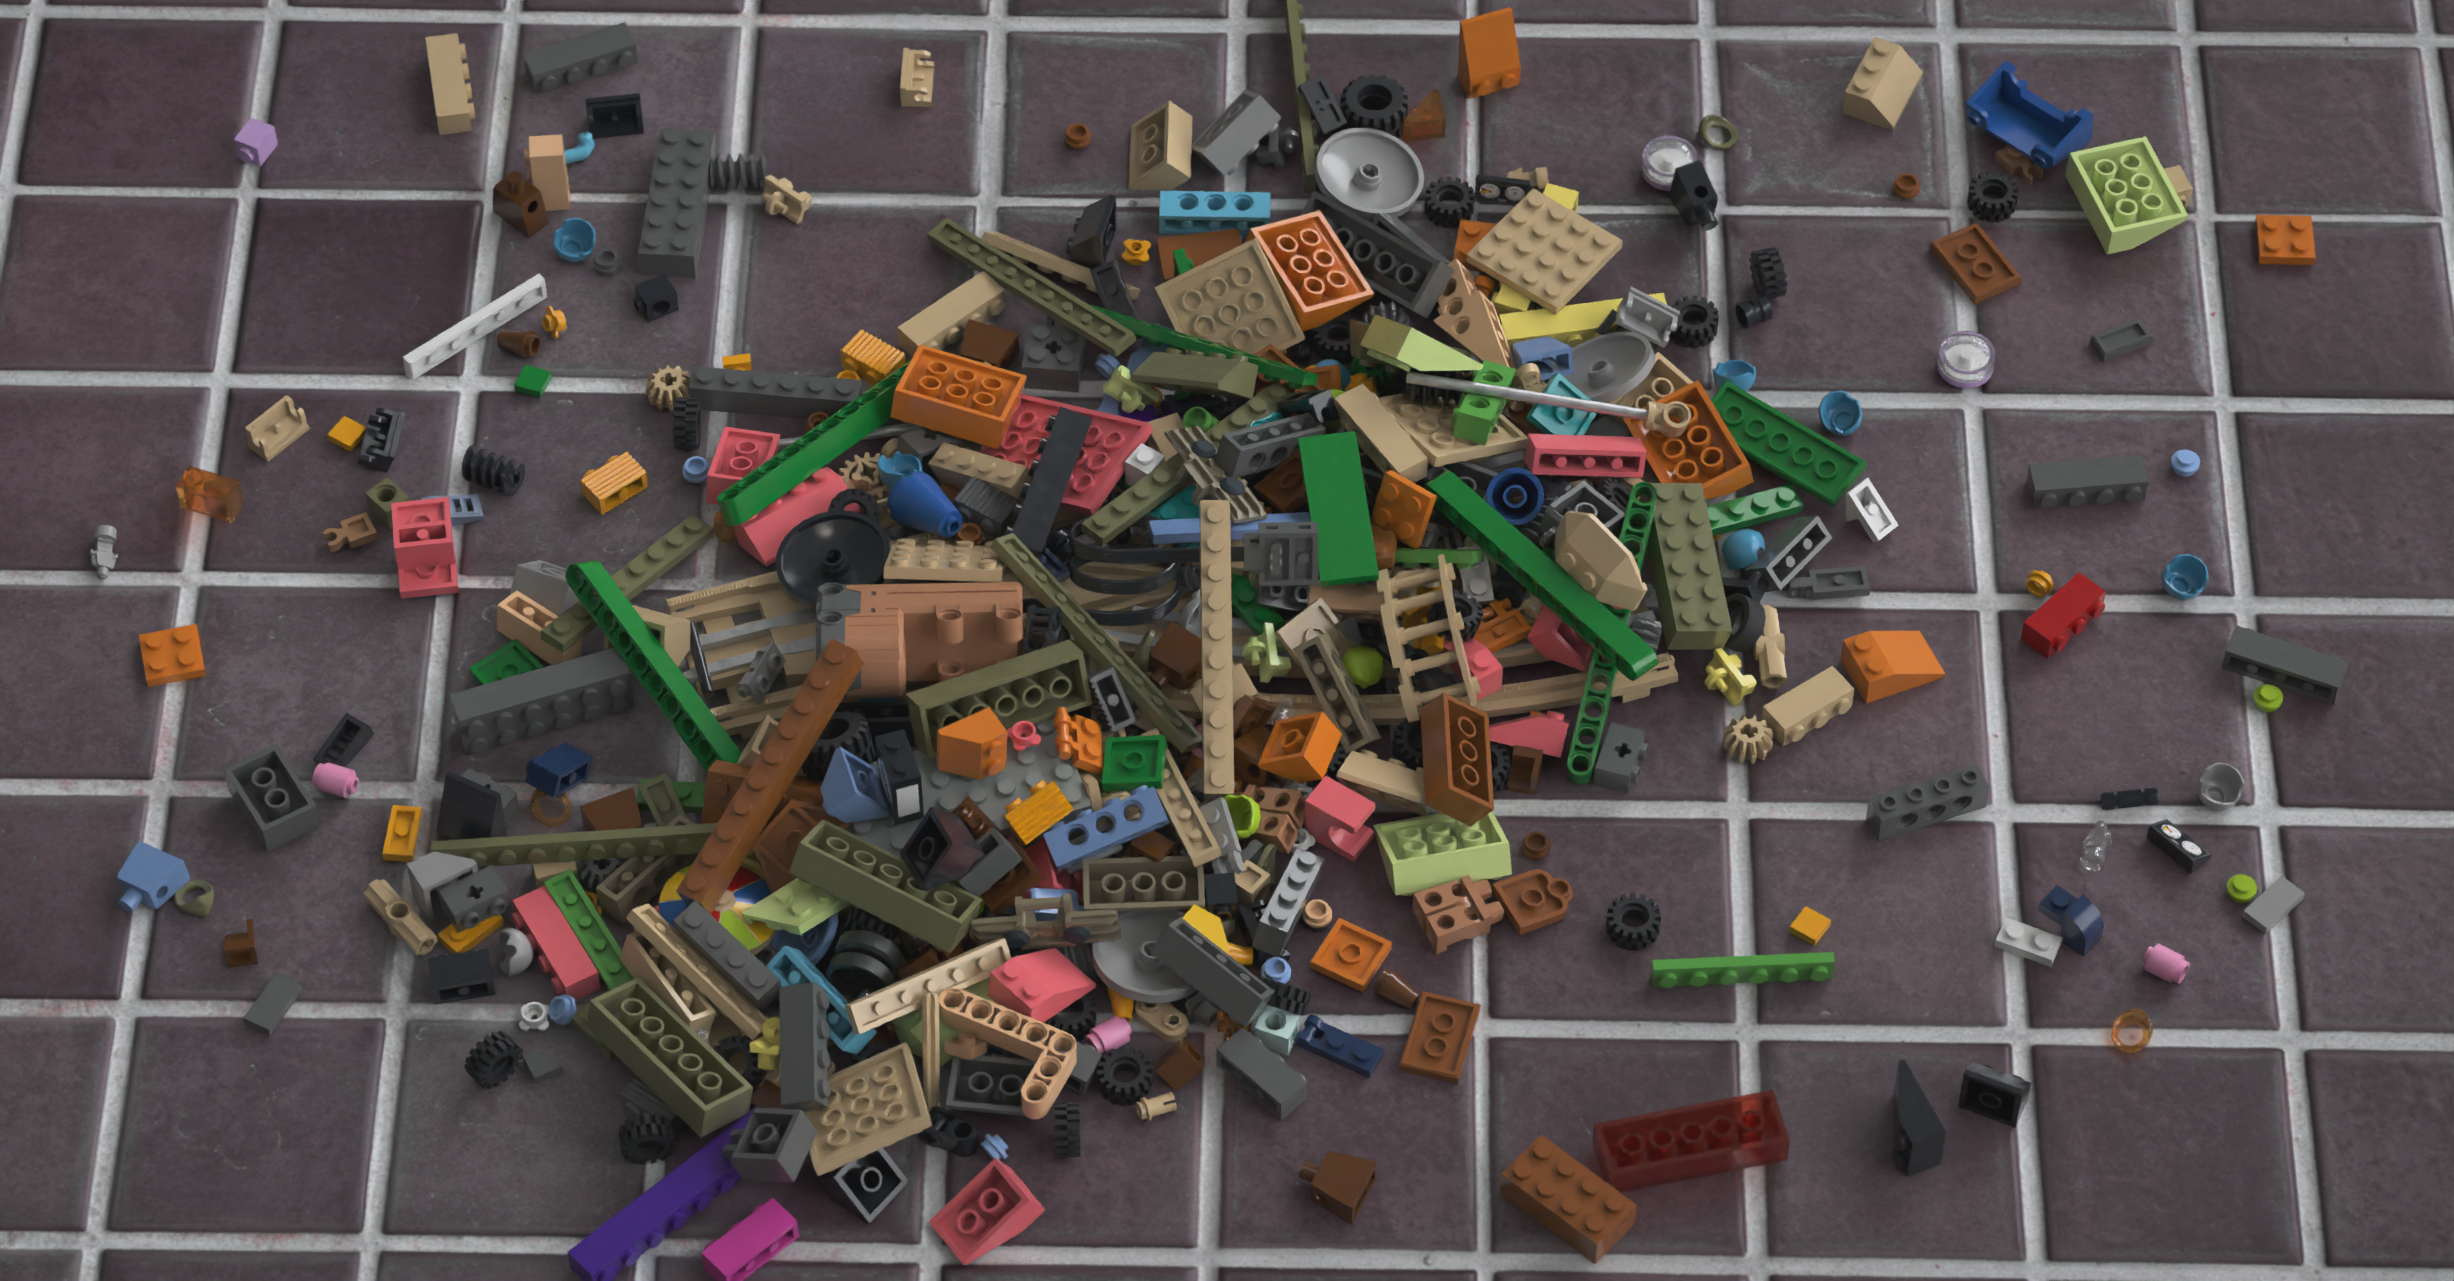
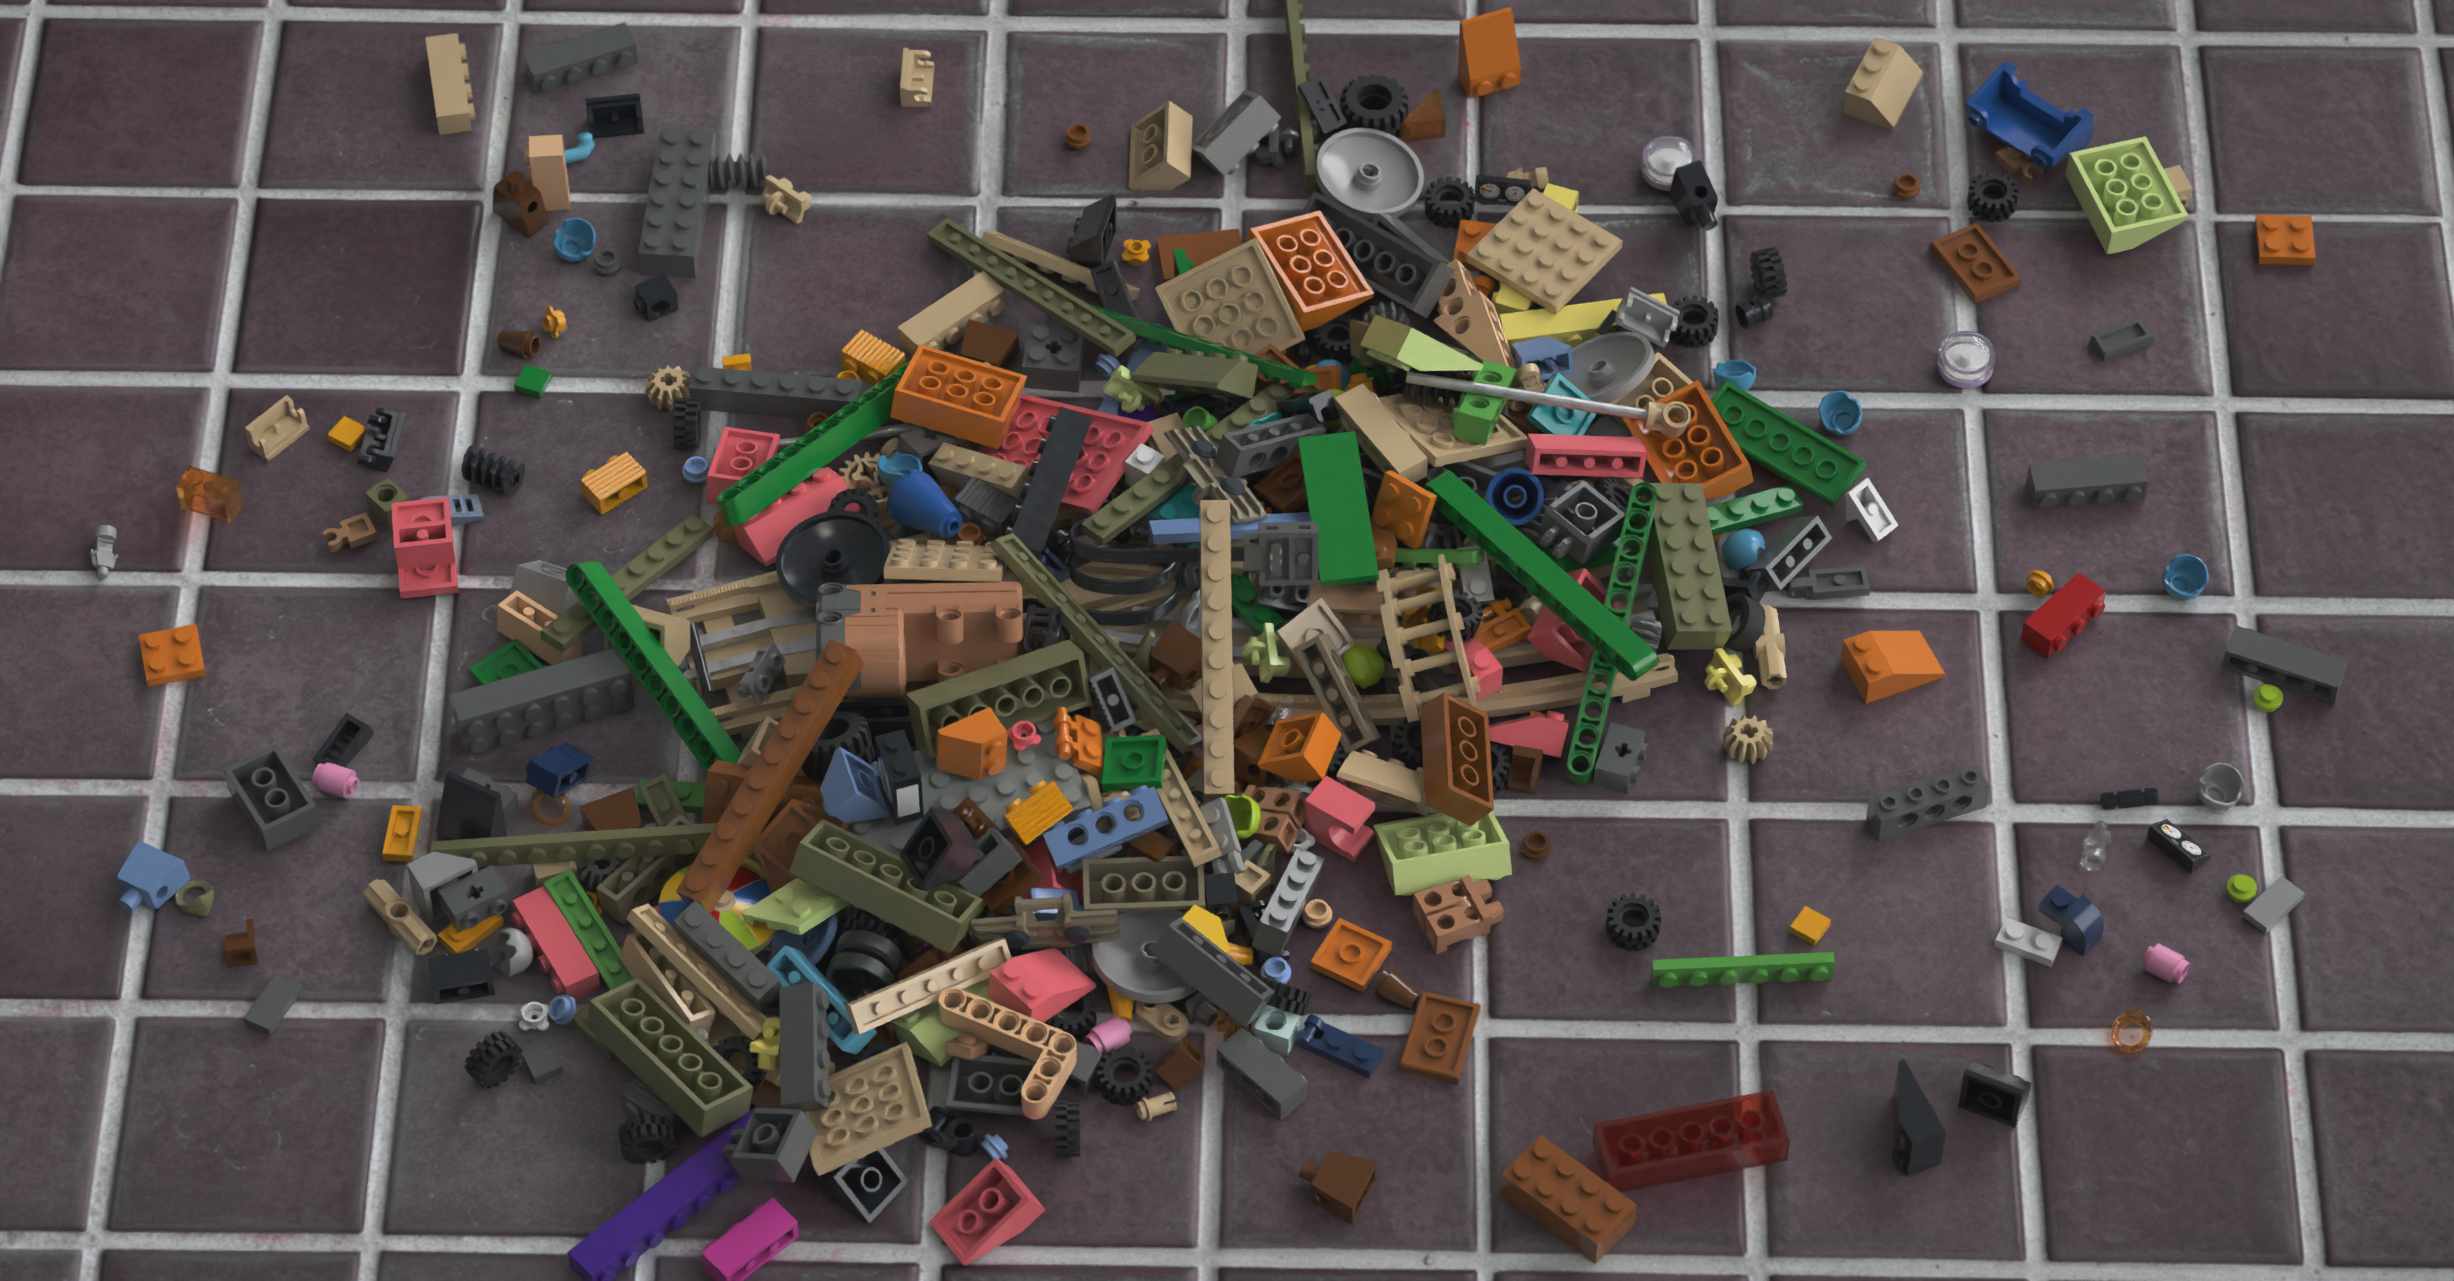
(255, 142): lavender brick -> none
(475, 327): white tile -> none
(930, 1047): tan axle -> none
(1212, 211): medium azure brick -> none
(1361, 631): black slope -> none
(1533, 899): dark orange plate -> none
(1598, 561): tan wedge -> none
(1717, 122): olive piece -> none
(1808, 706): tan brick -> none
(2185, 462): light blue plate -> none

